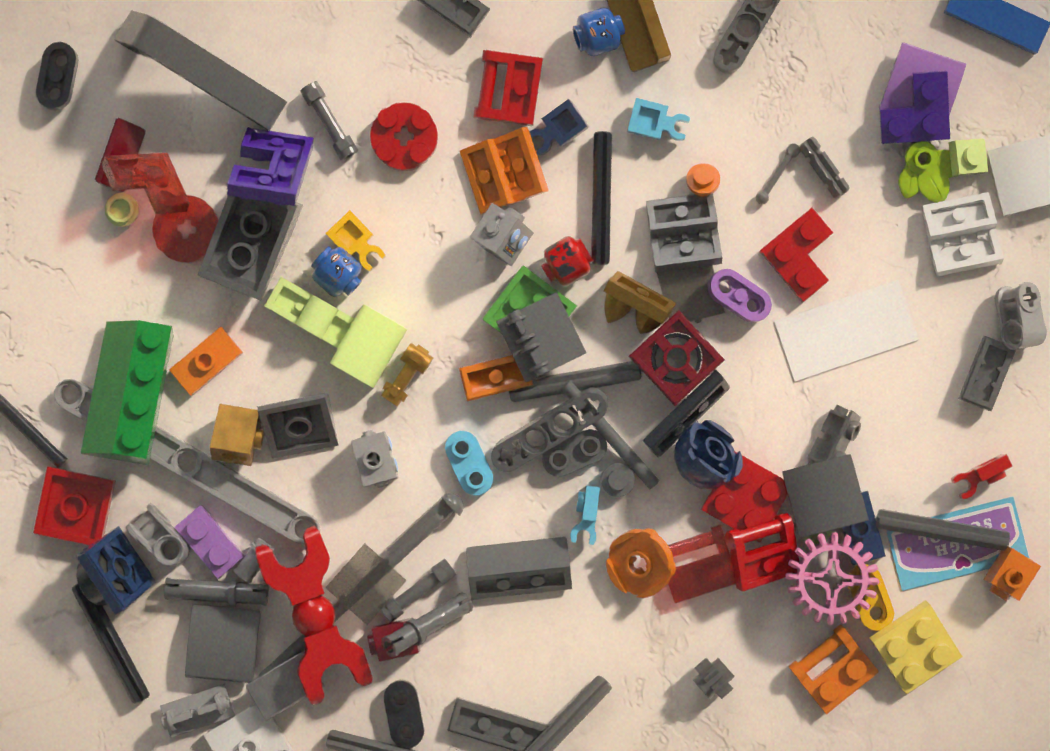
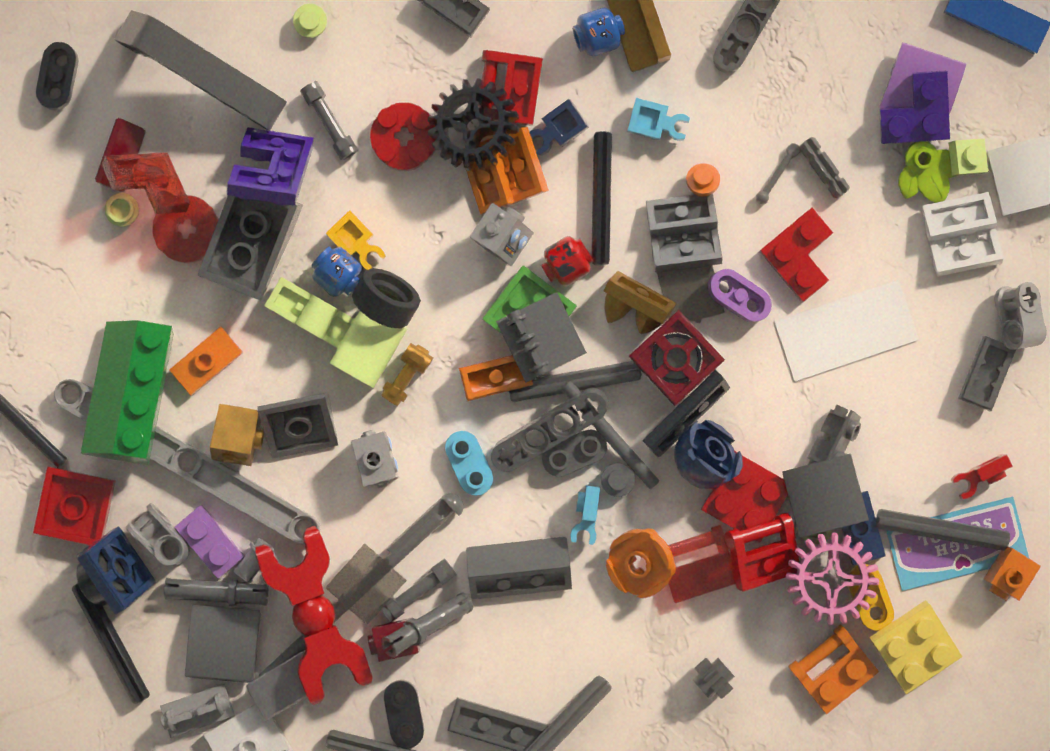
(310, 20): none -> yellowish green plate
(386, 298): none -> black tyre
(474, 110): none -> black gear

